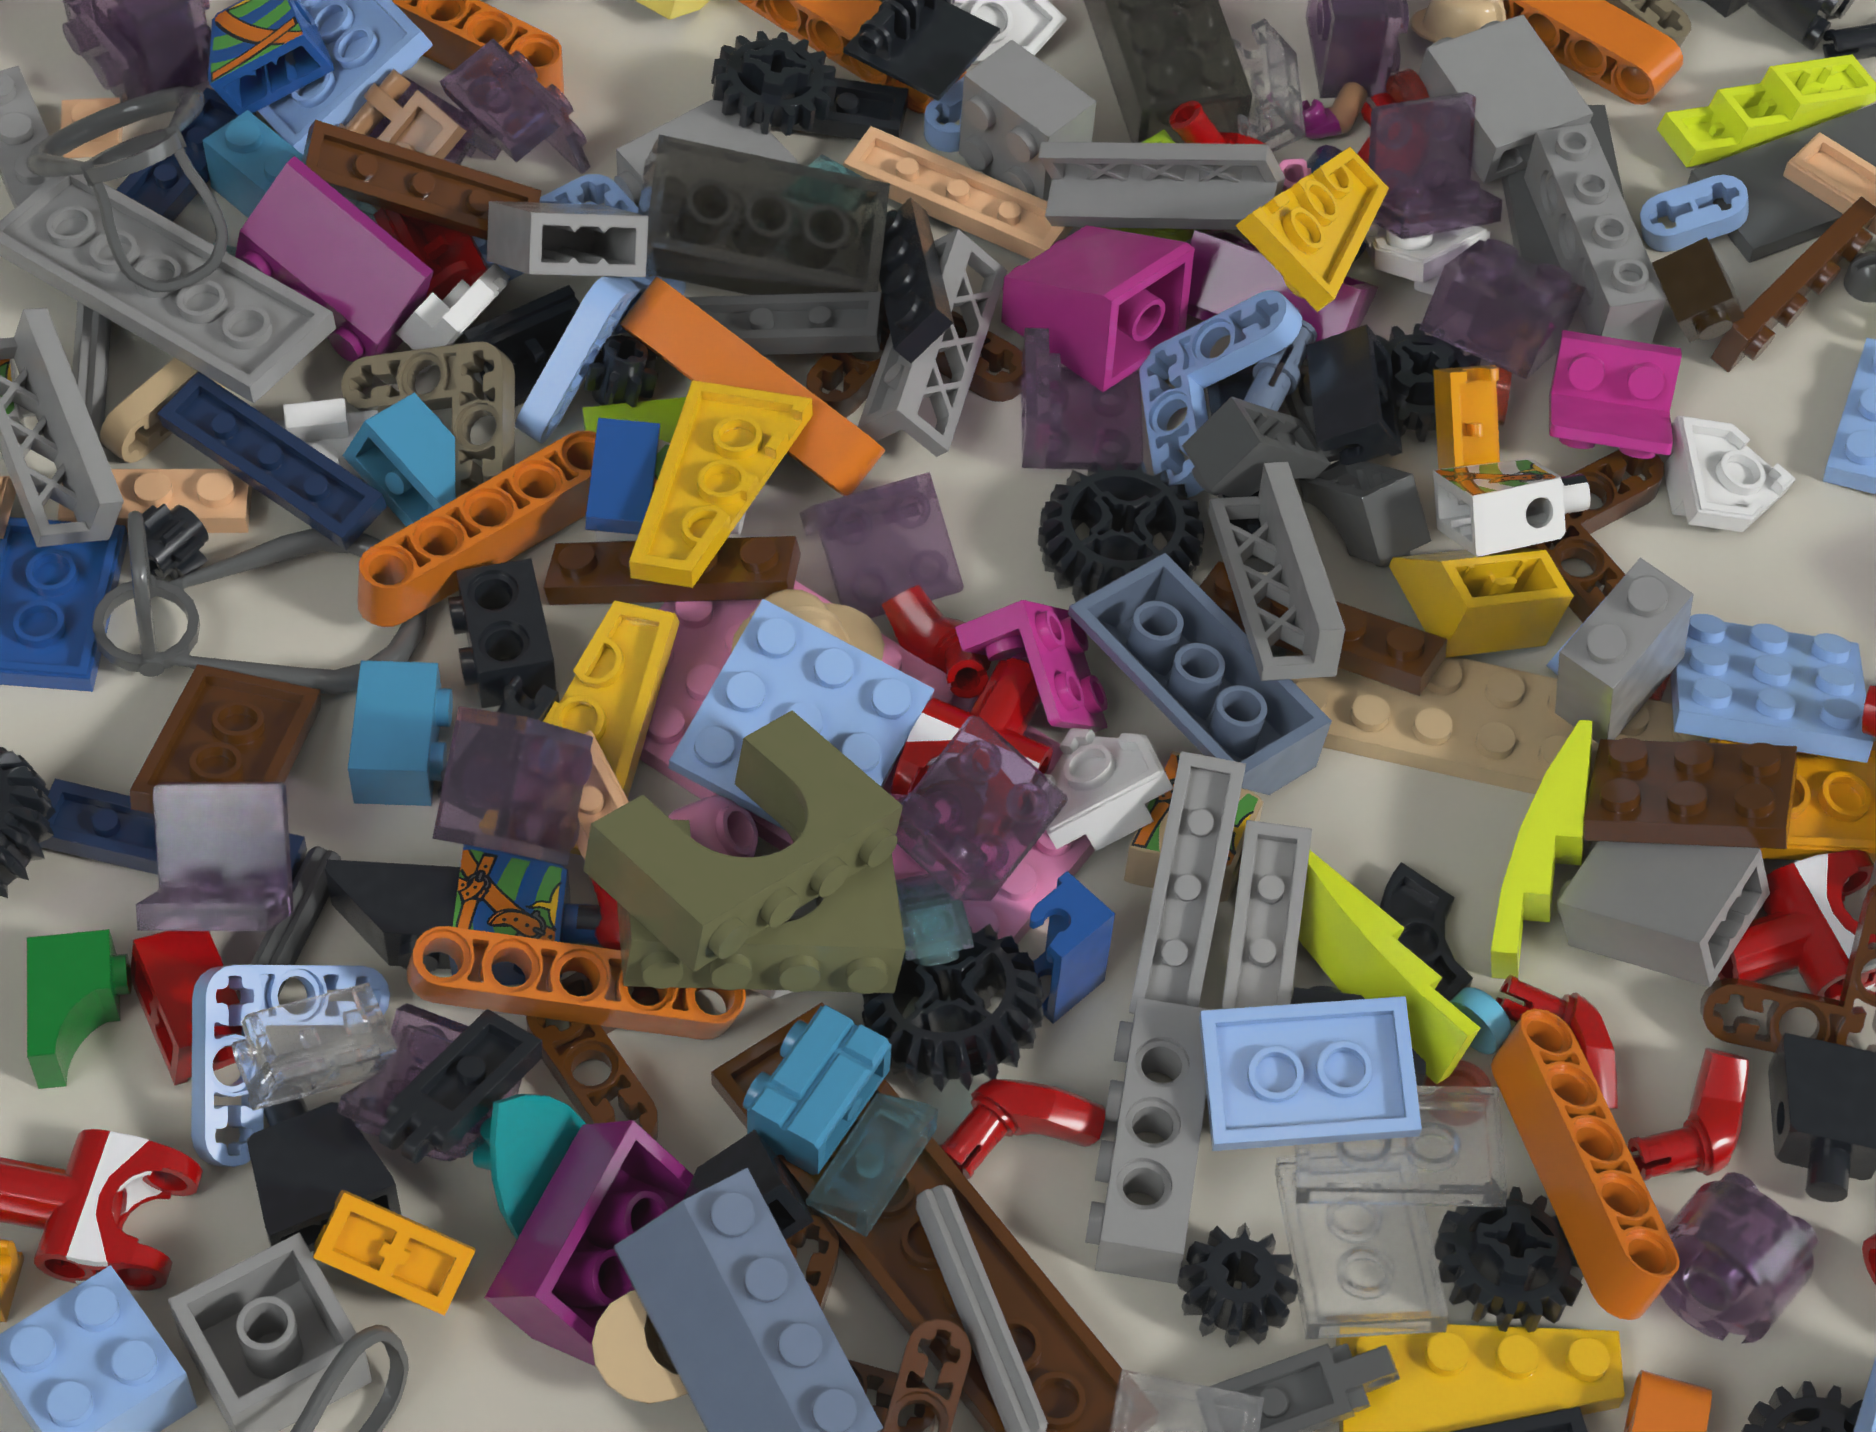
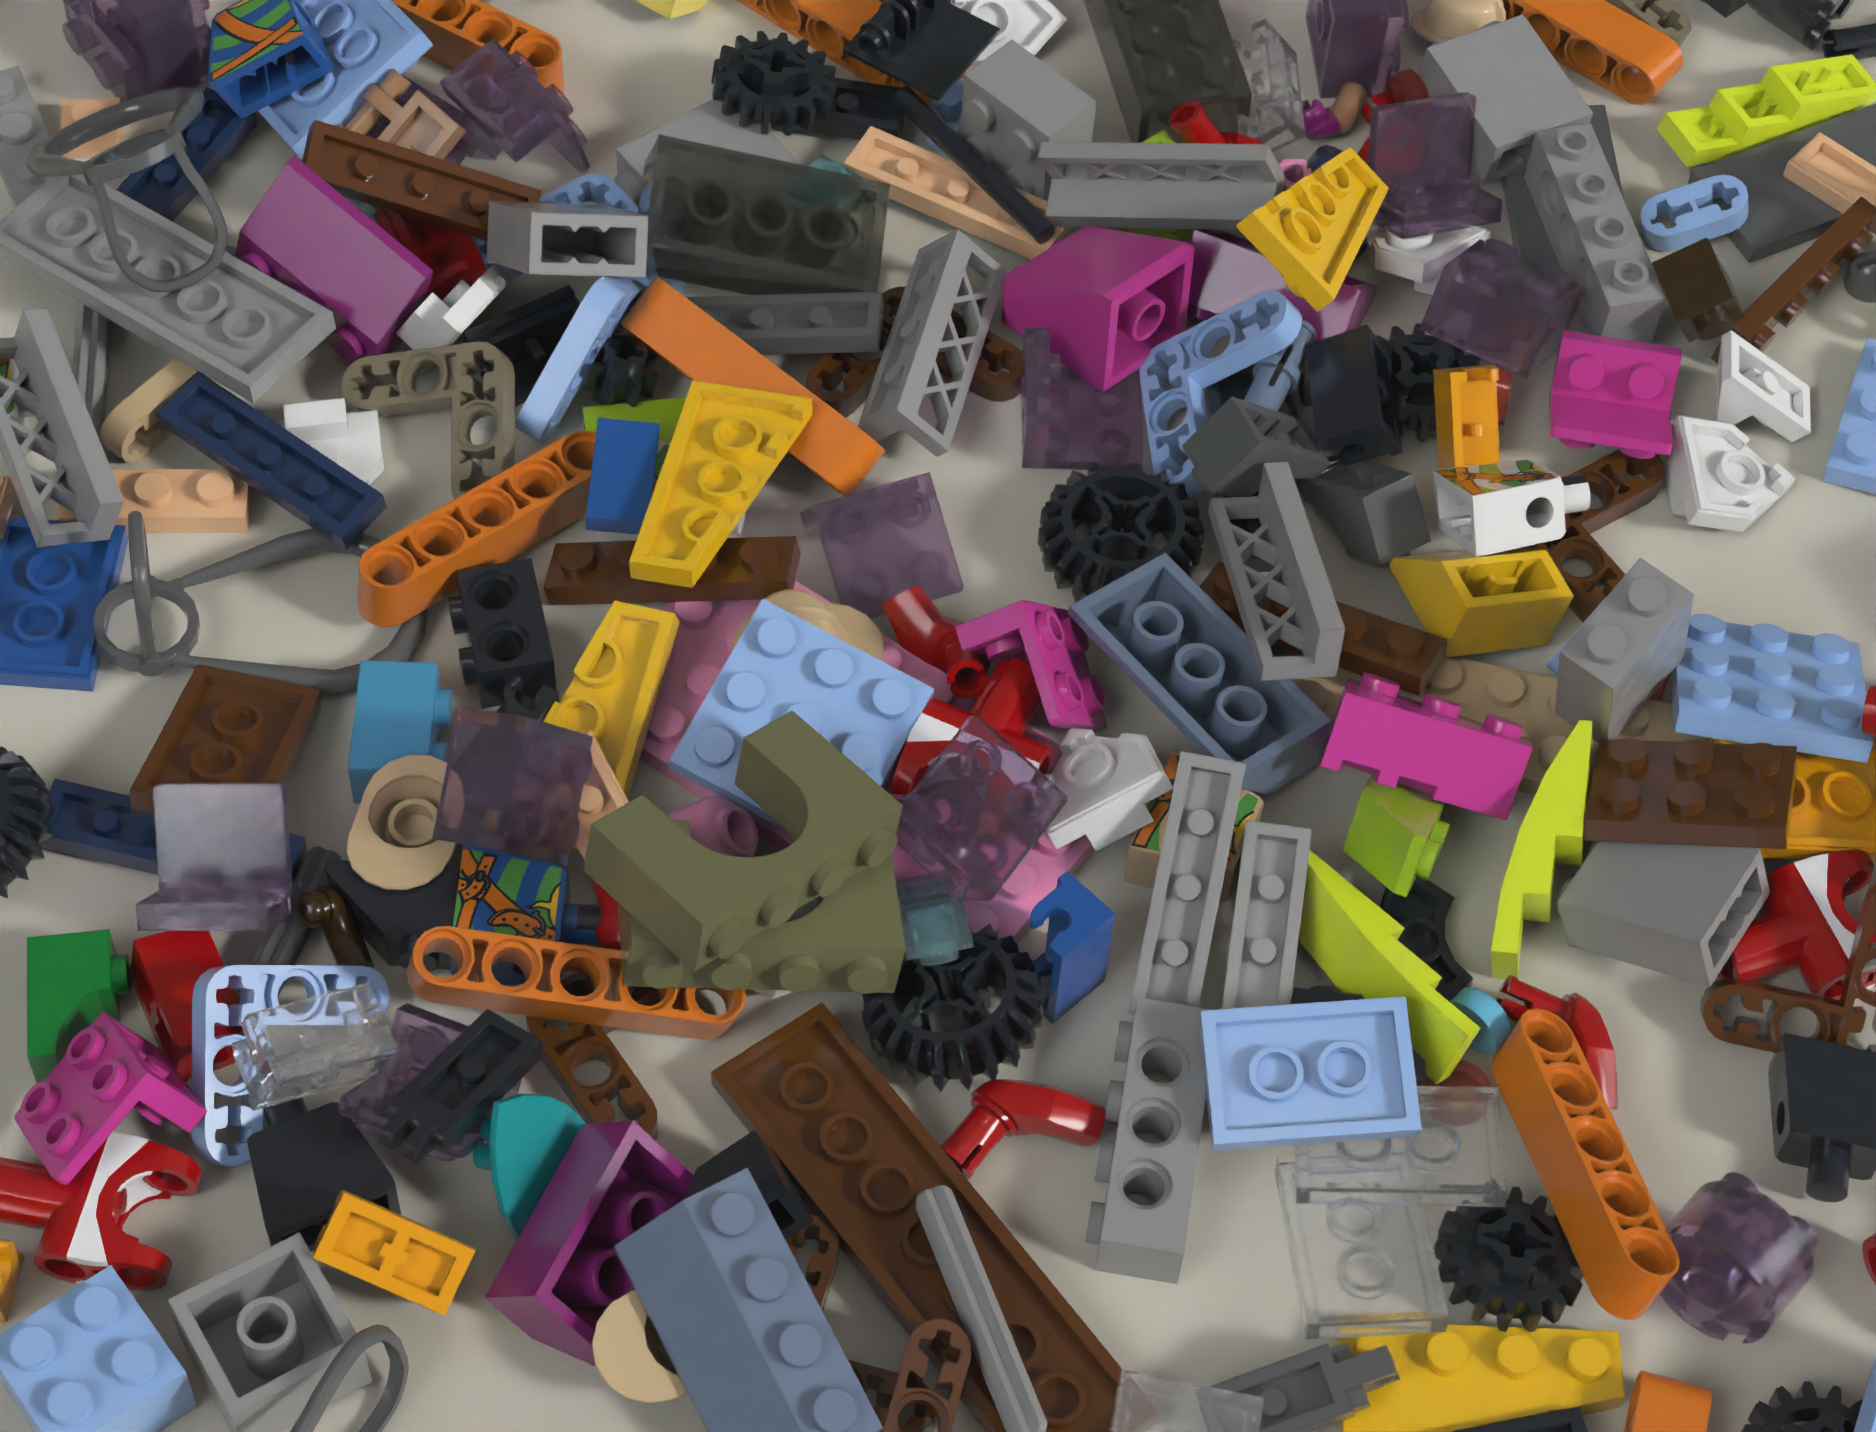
(94, 1089): none -> dark pink bracket
(174, 541): black gear -> none
(245, 160): dark azure brick -> none
(331, 912): none -> dark brown arm
(396, 824): none -> tan piece
(406, 458): dark azure slope -> none
(817, 1088): dark azure brick -> none
(874, 1161): clear light blue slope -> none
(912, 282): black plate -> none
(974, 165): none -> black bar
(1233, 1308): black gear -> none
(1396, 834): none -> lime slope
(1427, 746): none -> dark pink wedge
(1712, 1123): red arm -> none
(1760, 387): none -> white slope

